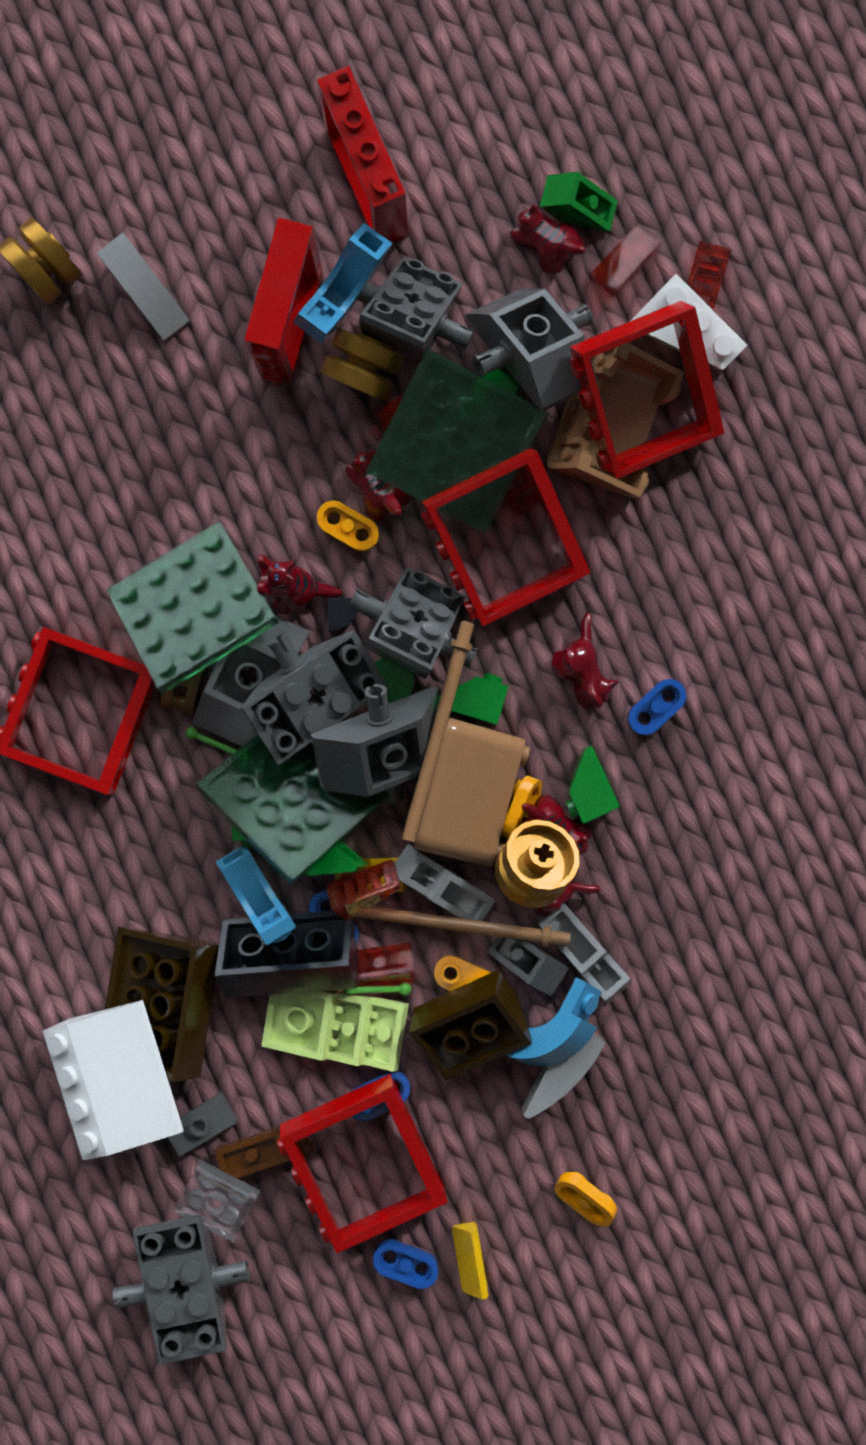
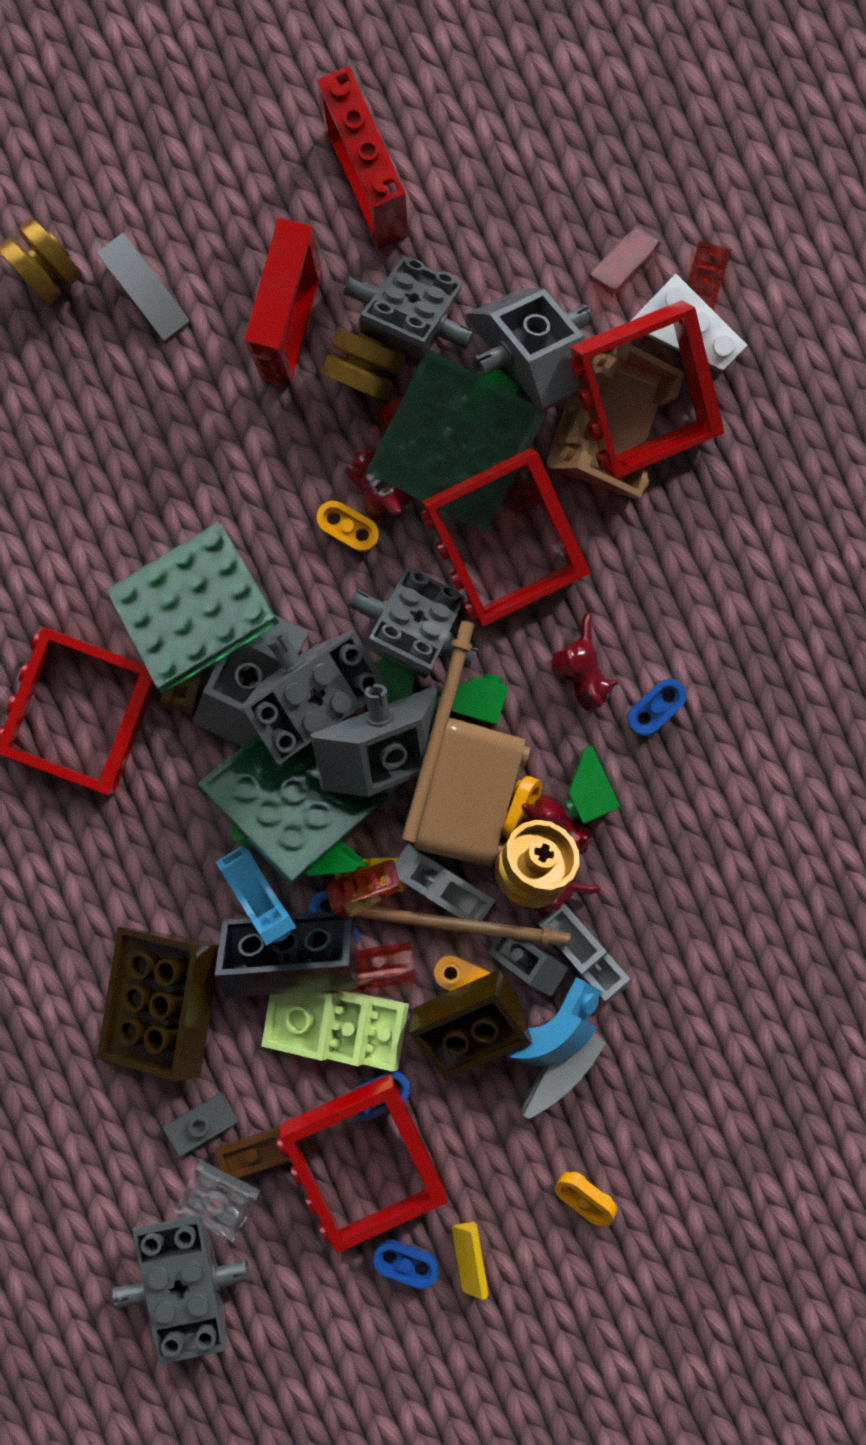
(112, 1080): white slope -> none
(192, 733): bright green hinge -> none
(290, 585): dark red animal -> none
(339, 614): black tile -> none
(344, 284): dark azure arch -> none
(404, 989): bright green hinge -> none
(550, 240): dark red animal -> none
(578, 201): green slope -> none

